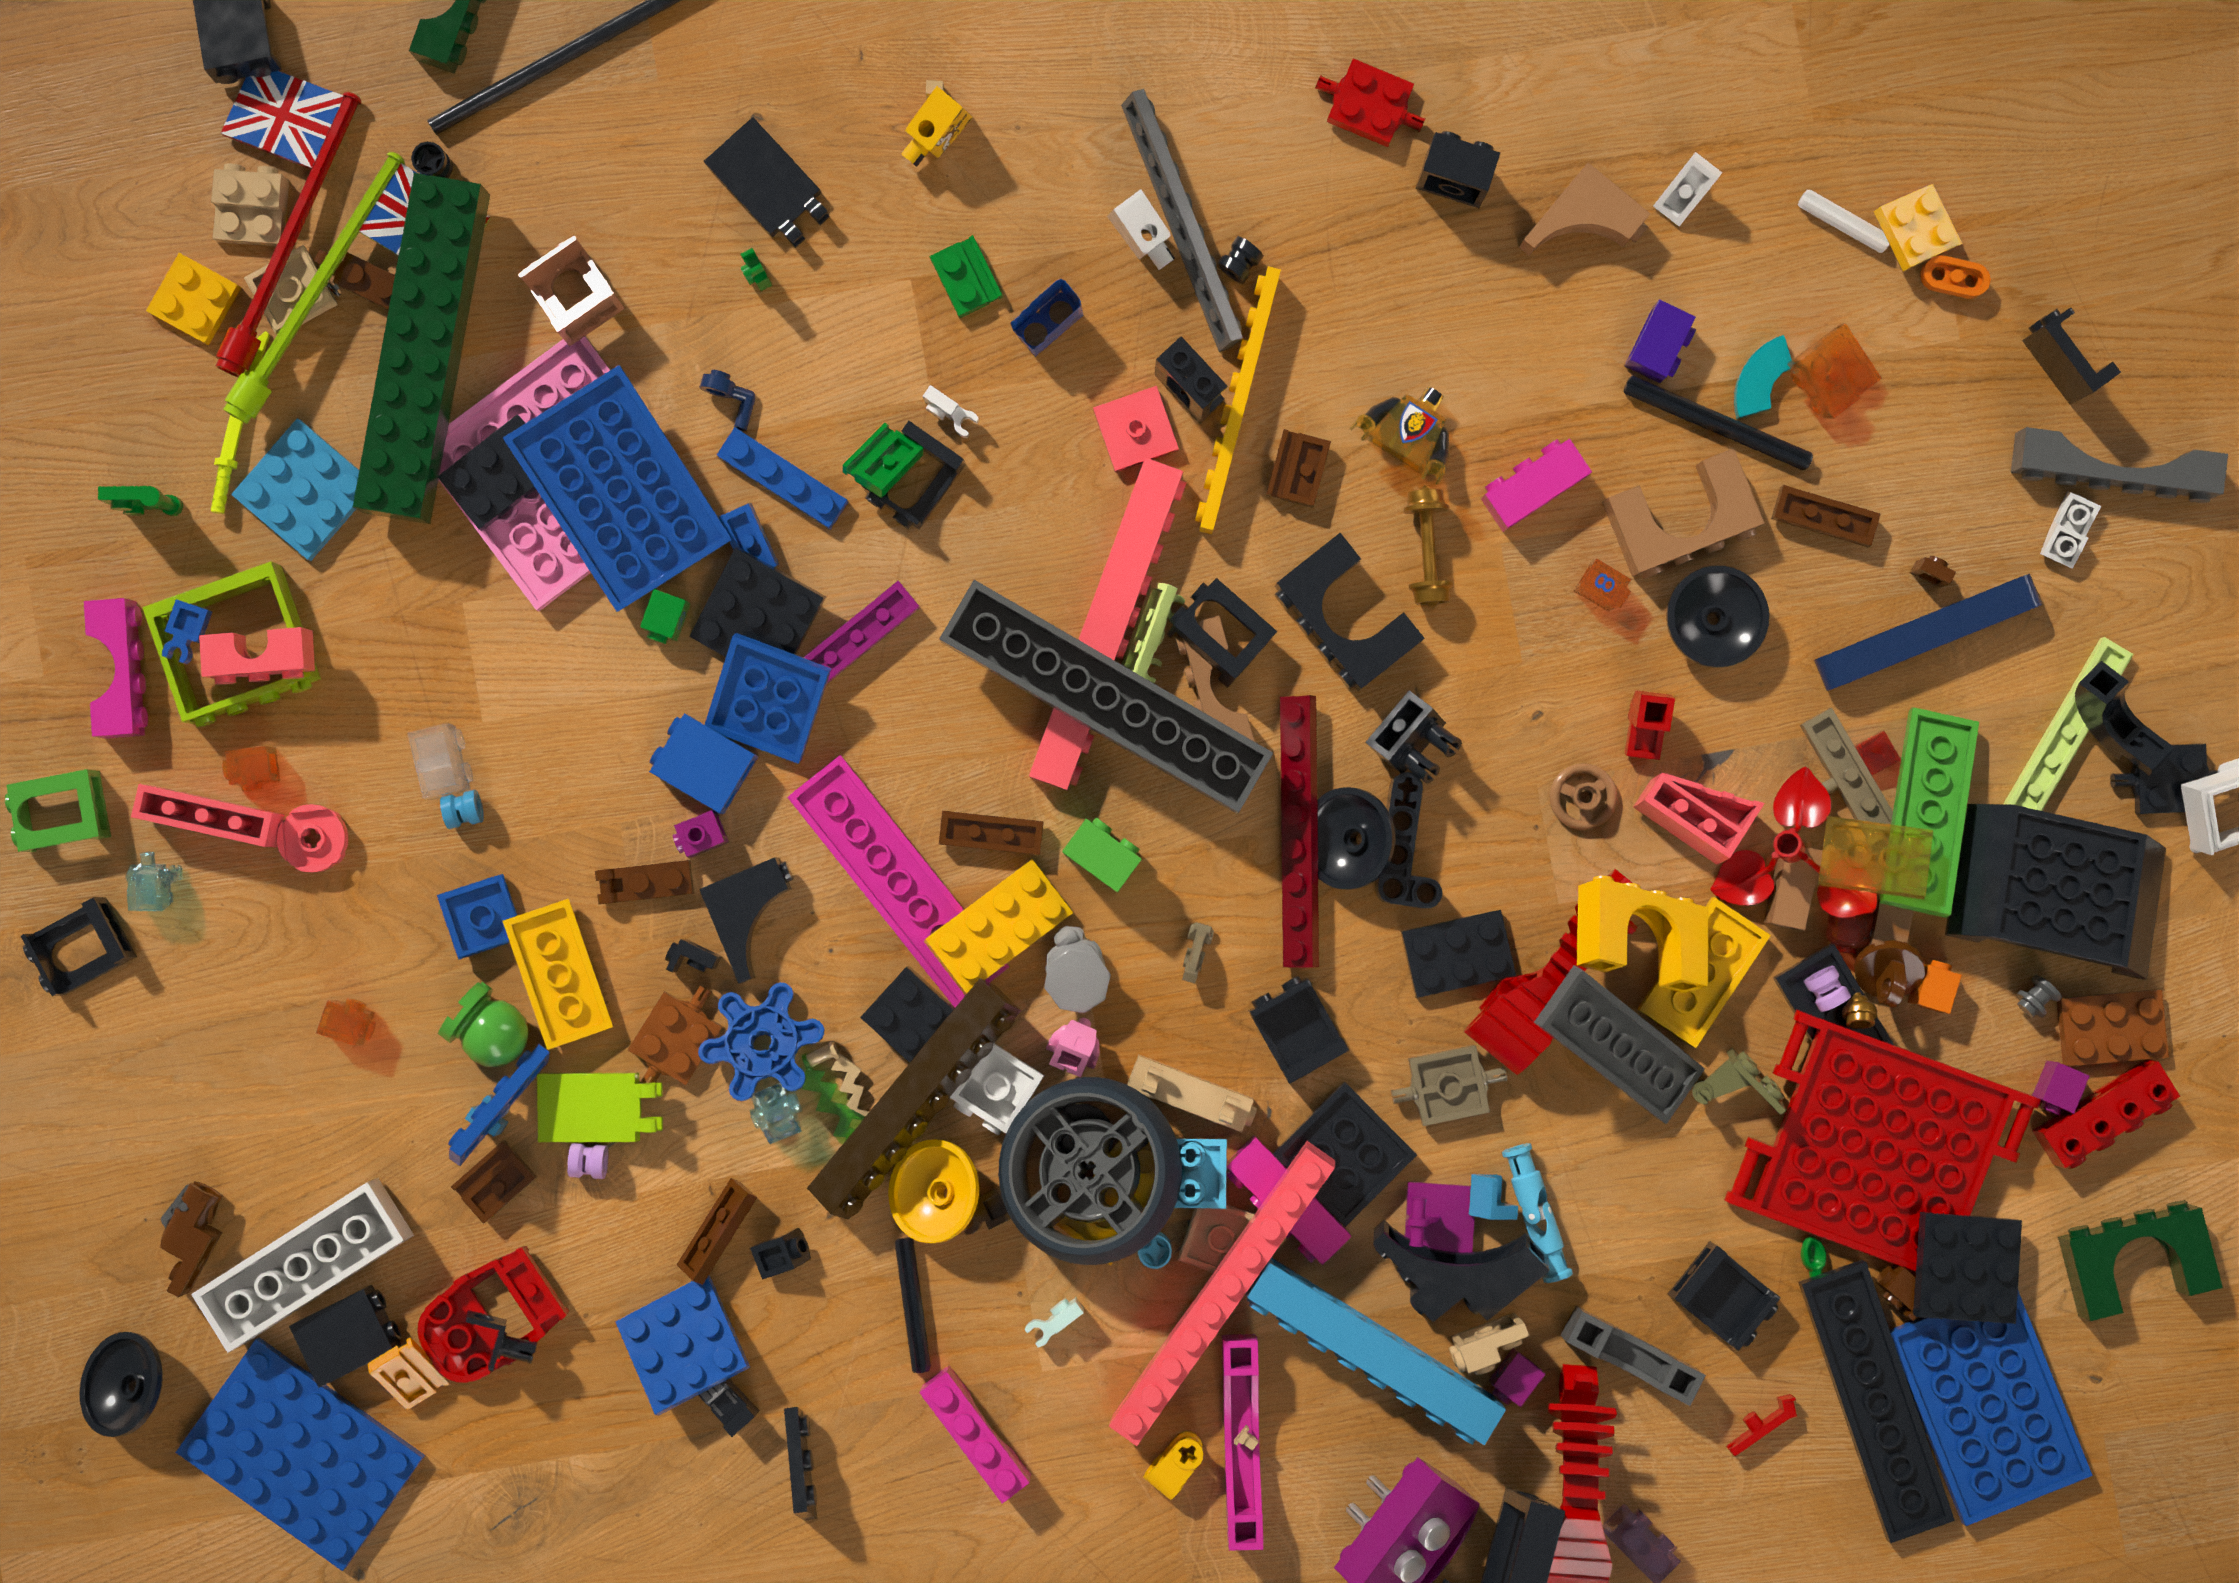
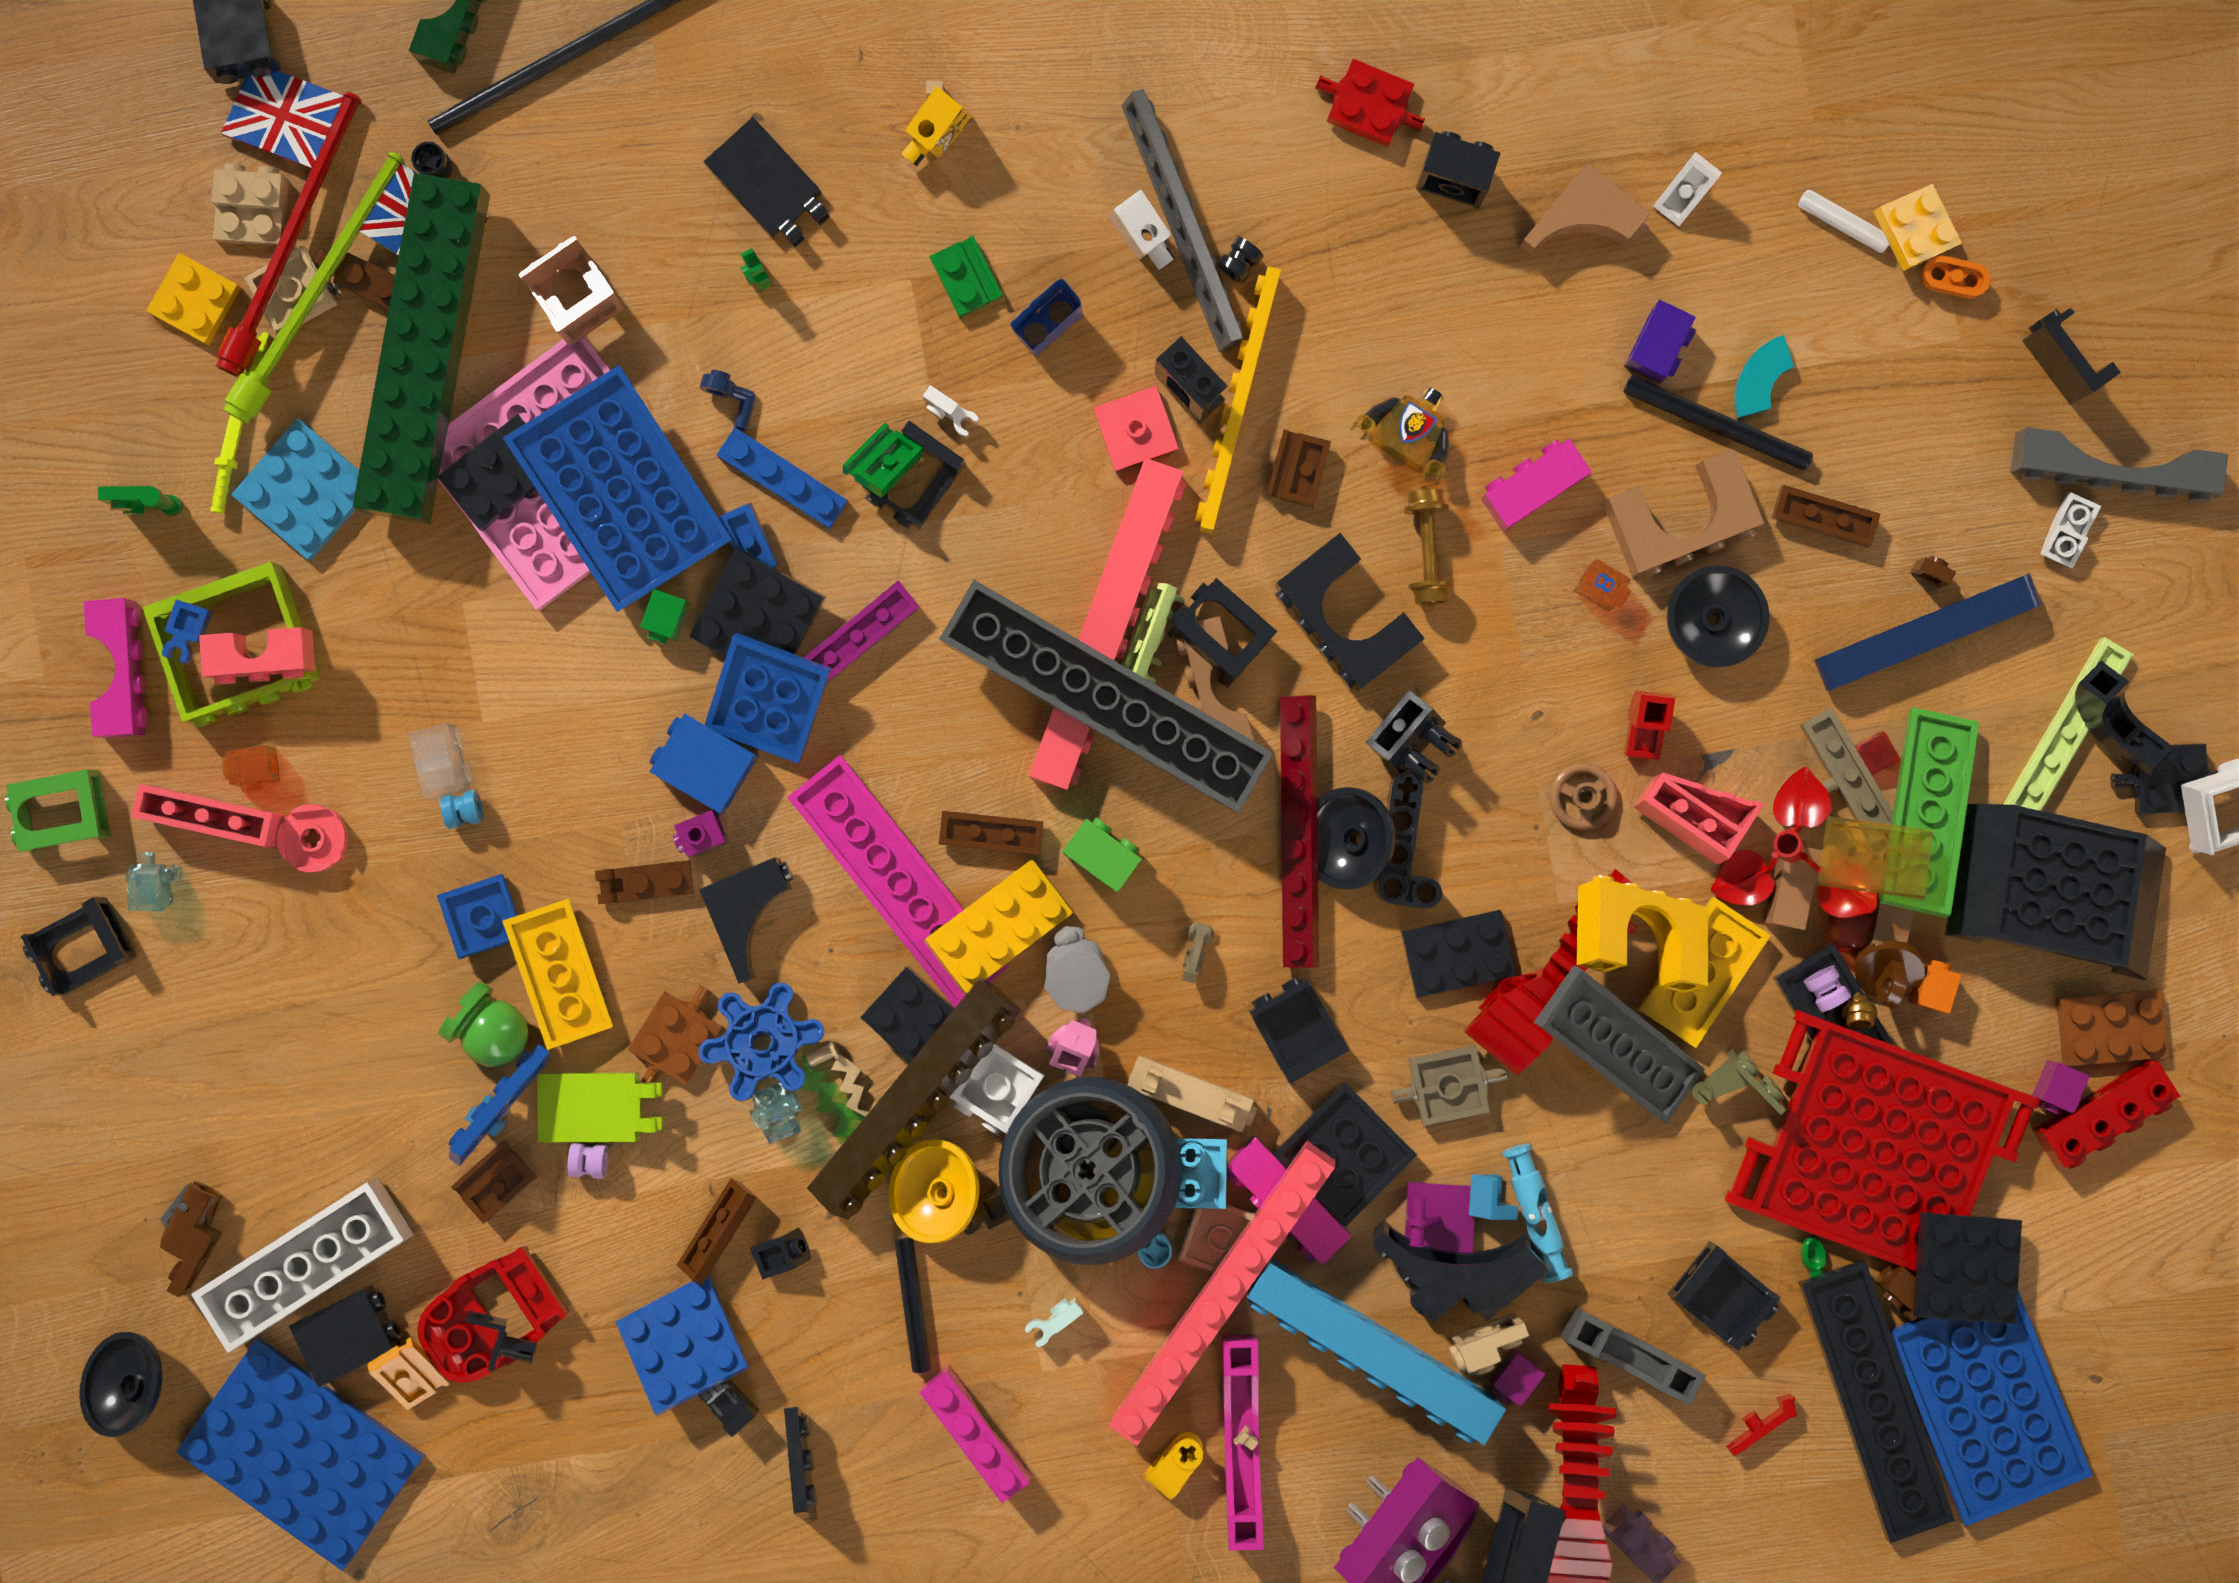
(347, 1021): clear orange brick -> none
(698, 956): black bracket -> none
(1834, 372): clear orange plate -> none
(2034, 1001): dark grey wheel -> none
(2092, 1255): dark green arch -> none

